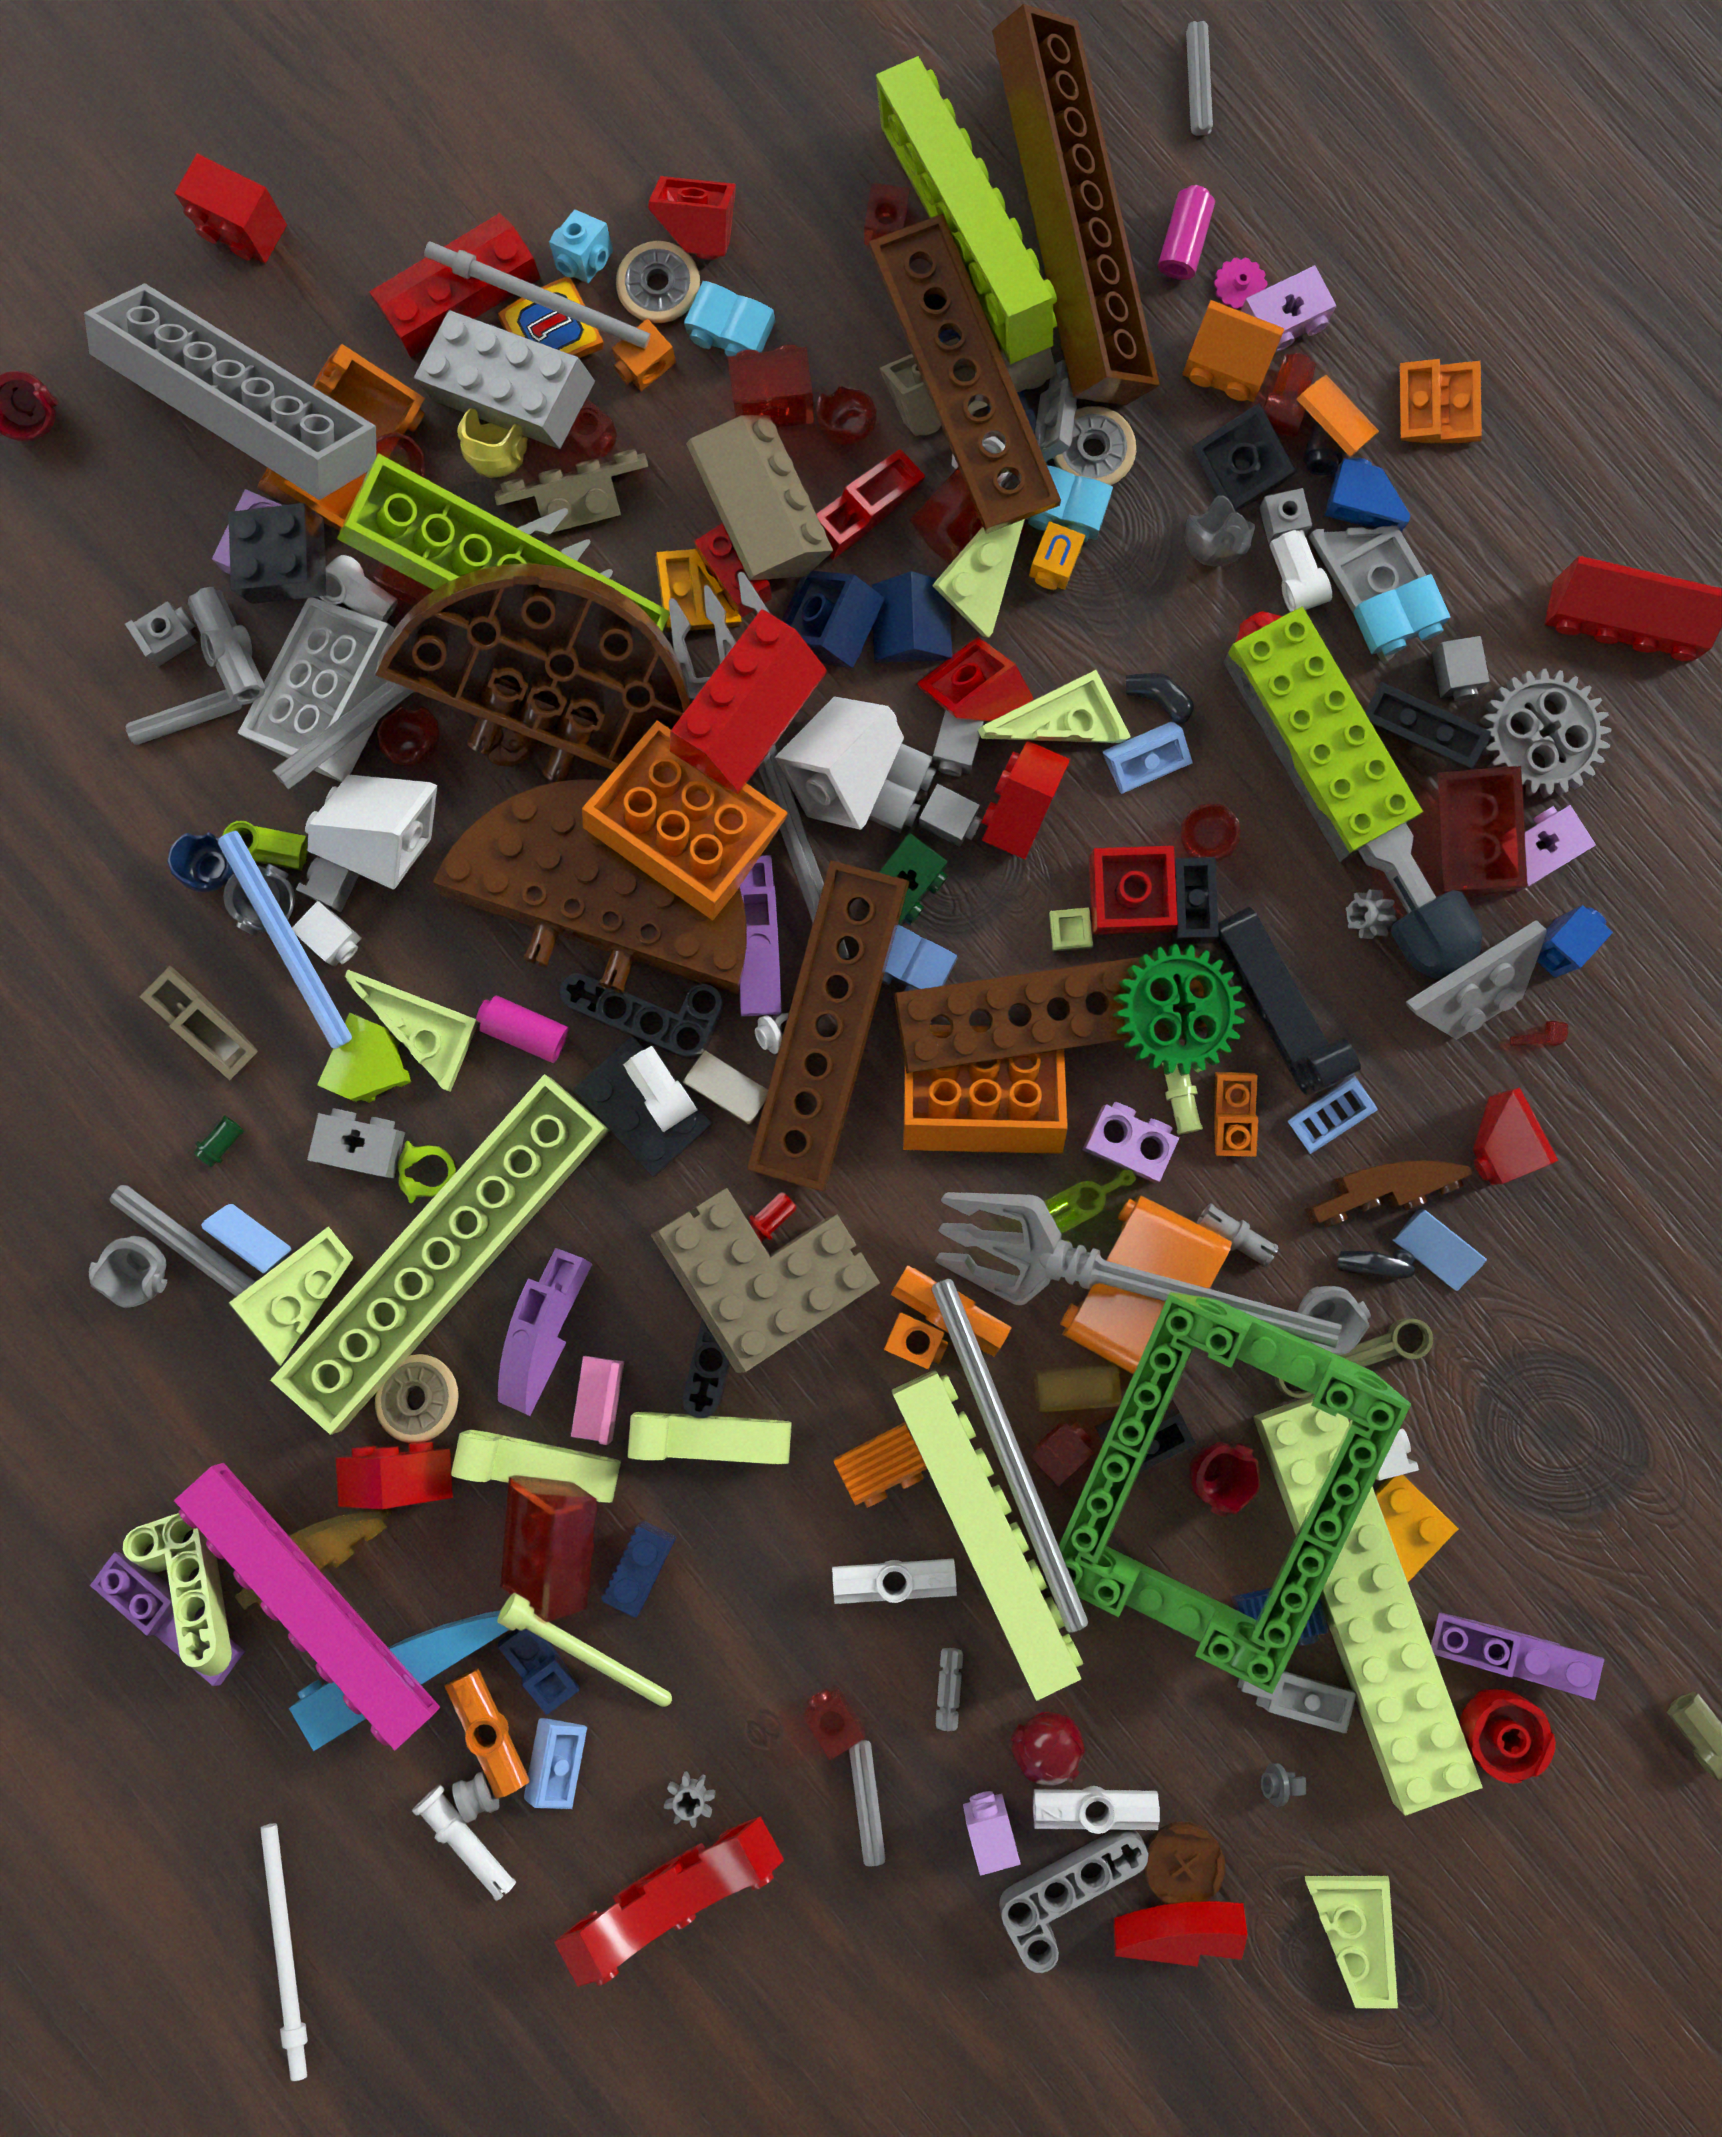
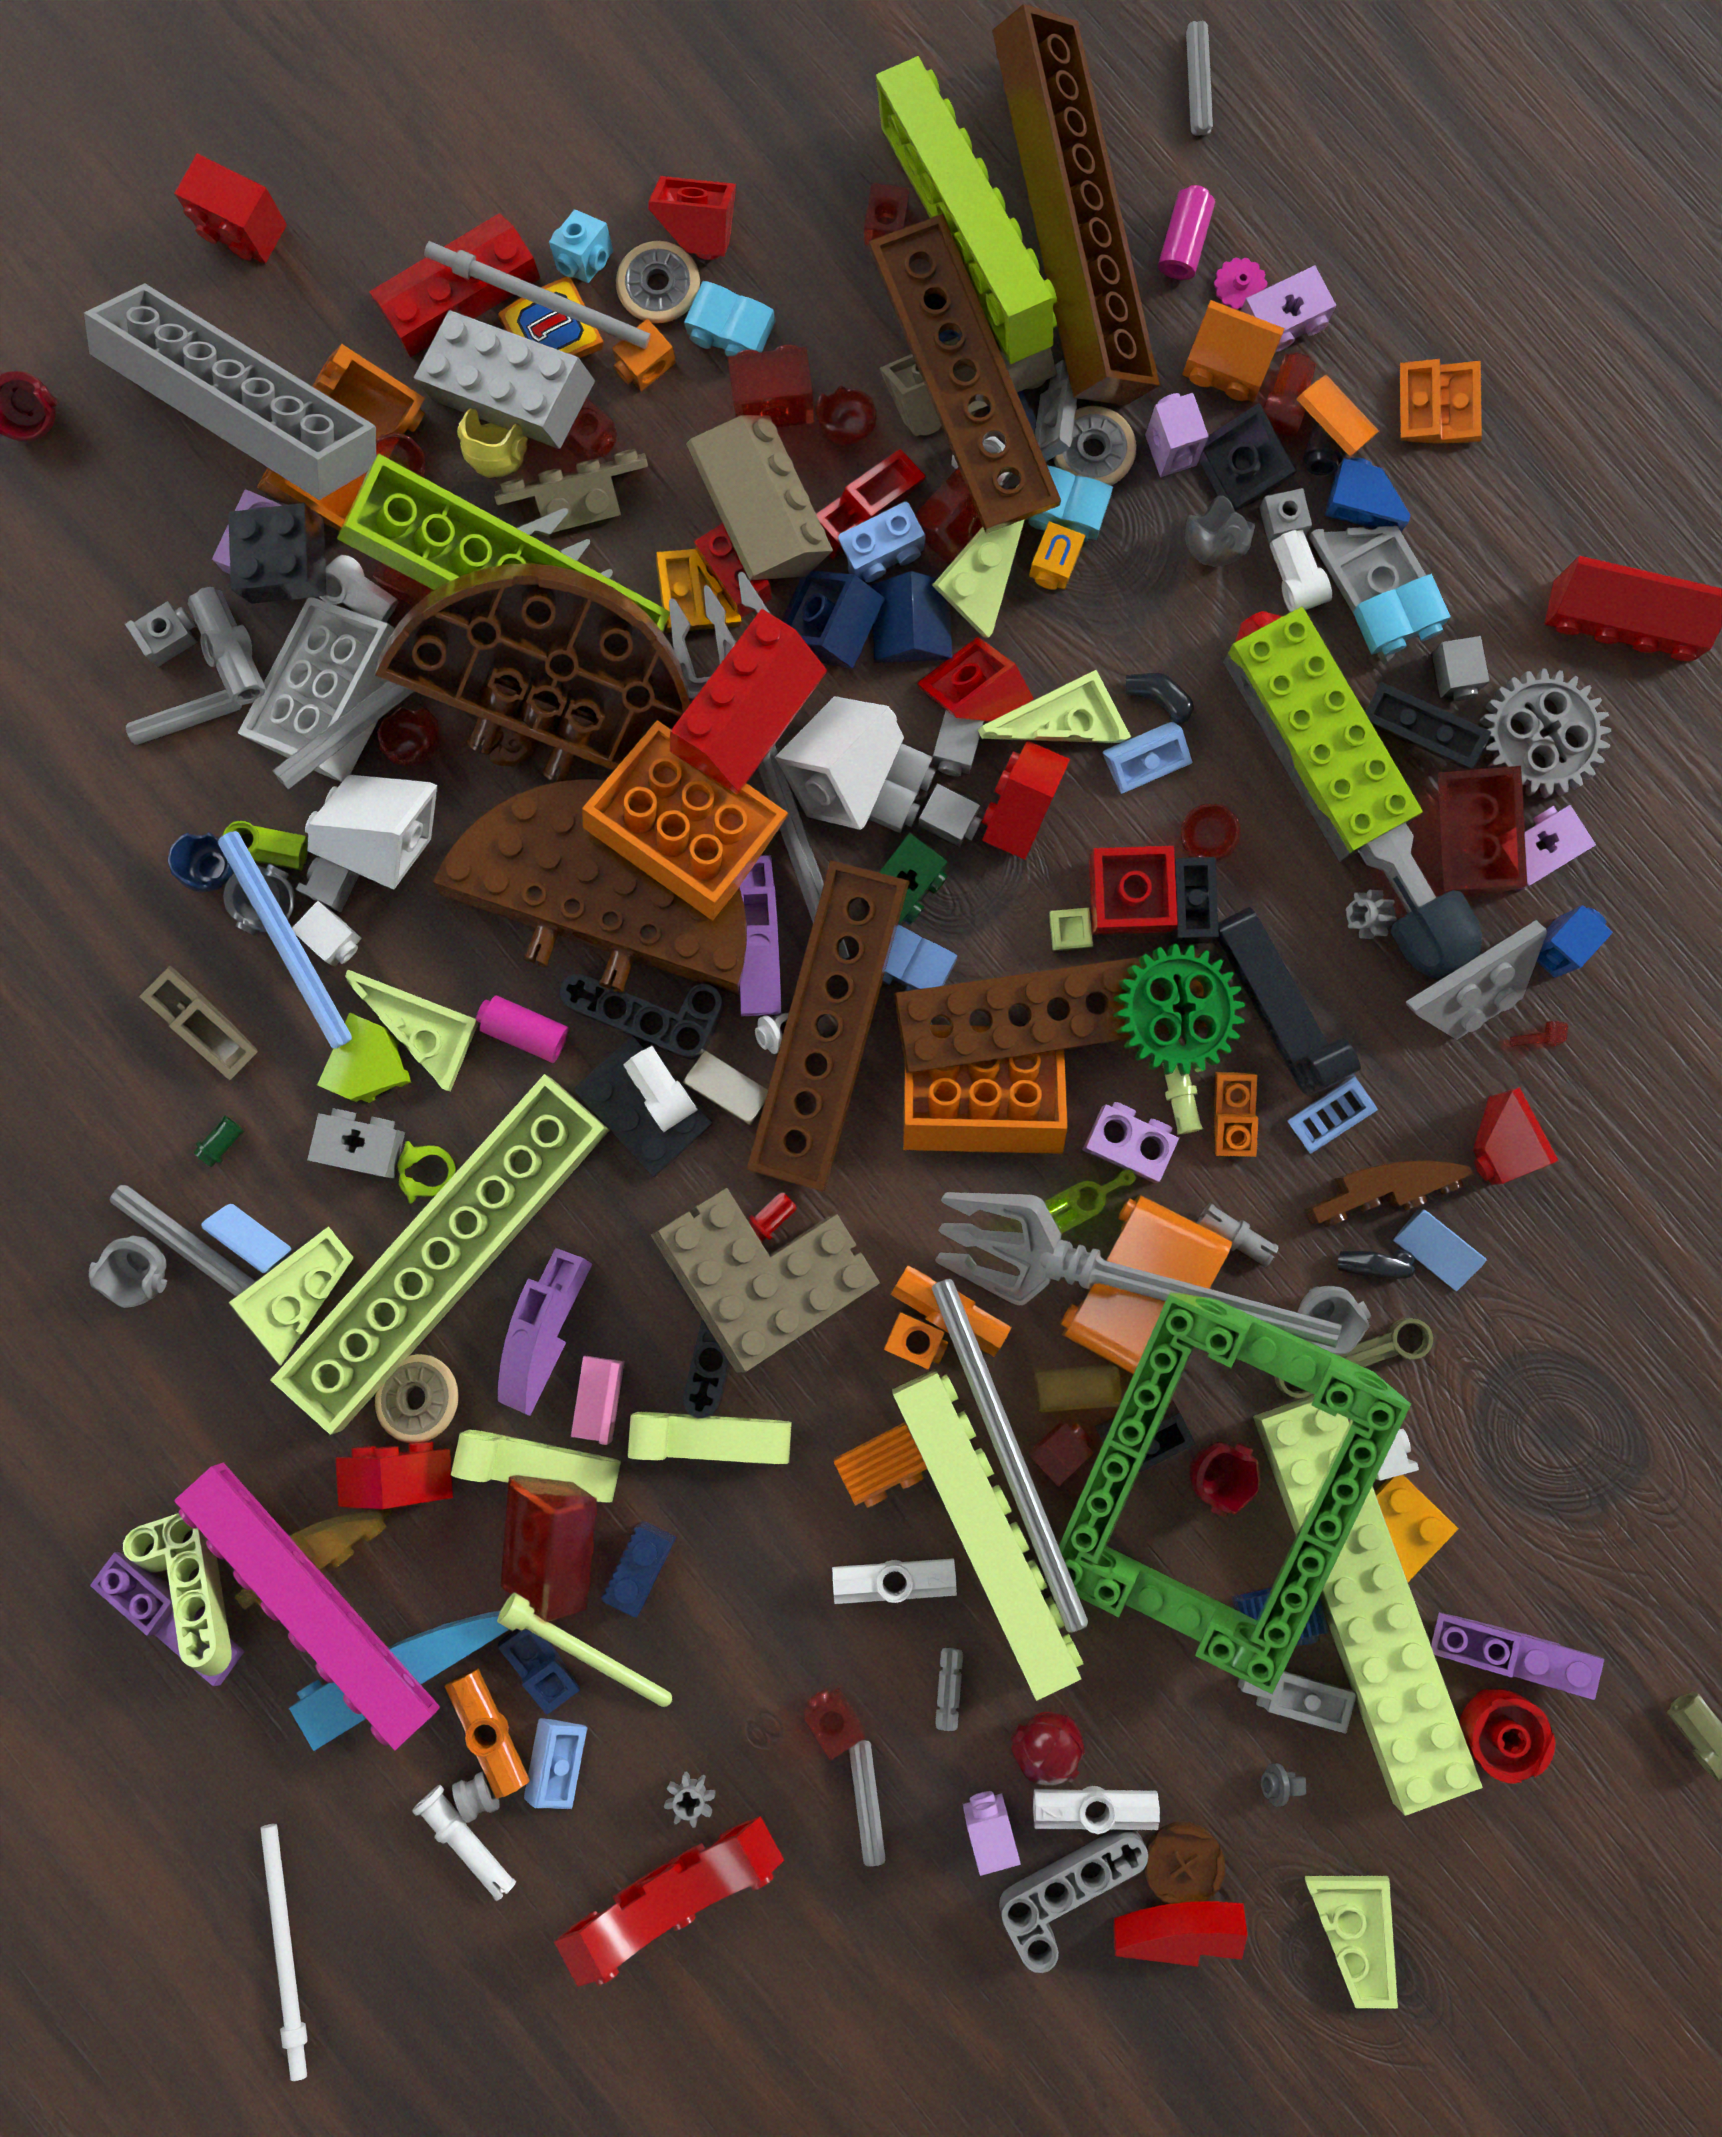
(883, 542): none -> light blue bracket
(1176, 433): none -> lavender brick

